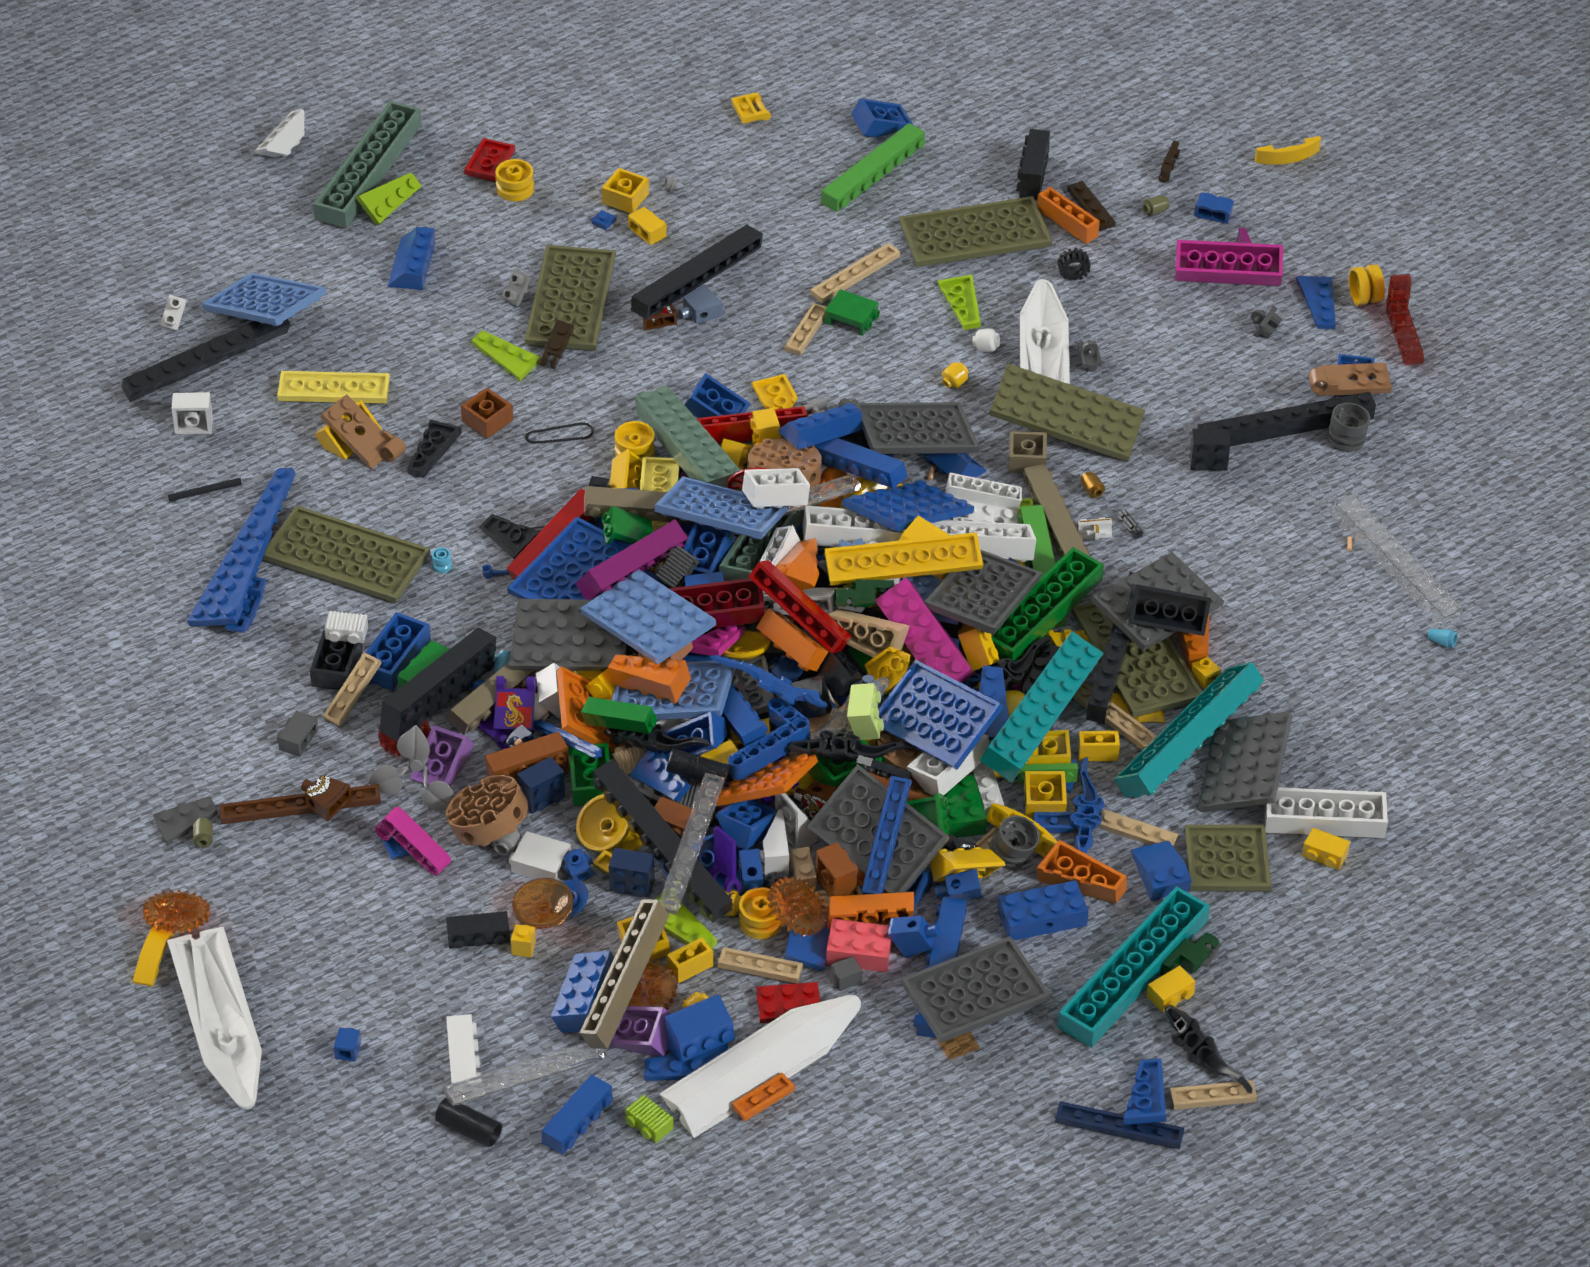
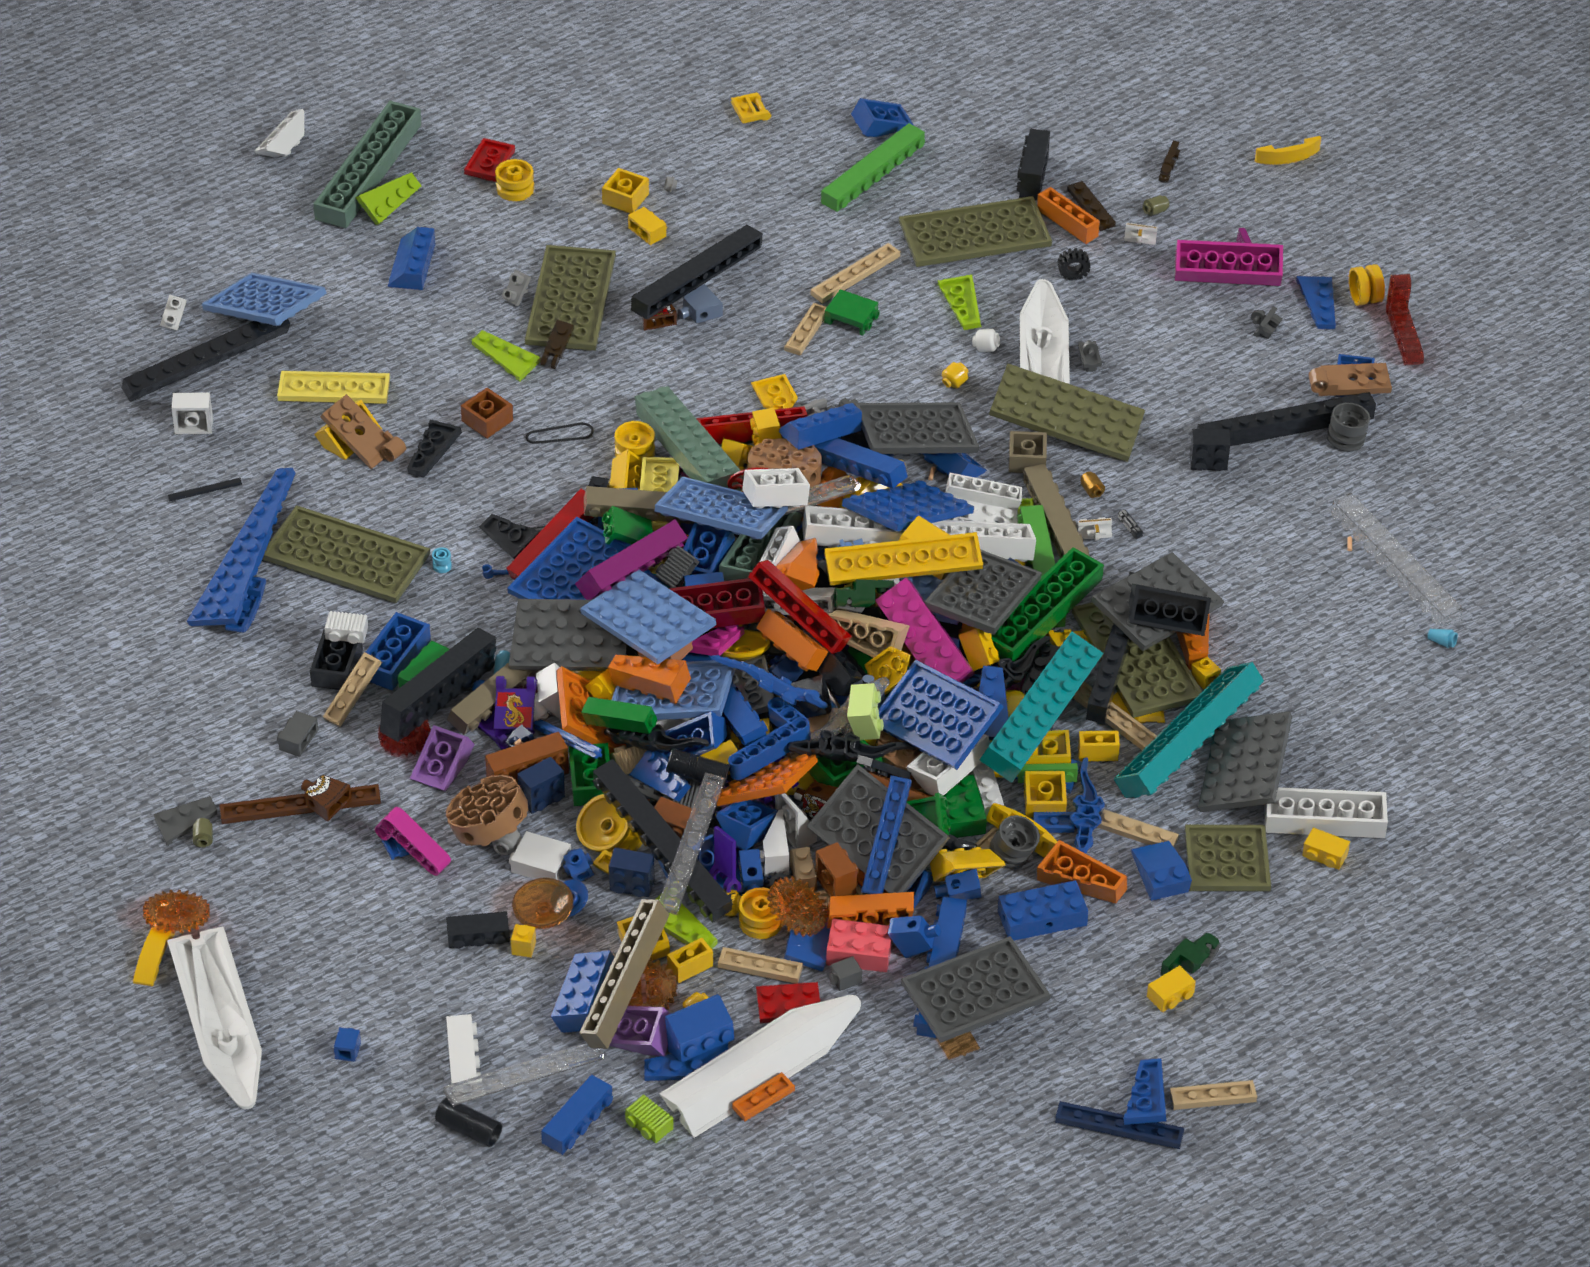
(414, 746): light grey plant -> none
(603, 220): blue plate -> none
(714, 399): blue slope -> none
(1132, 967): teal brick -> none
(1140, 233): none -> white hips
(1200, 1047): black animal -> none
(1214, 208): blue brick -> none

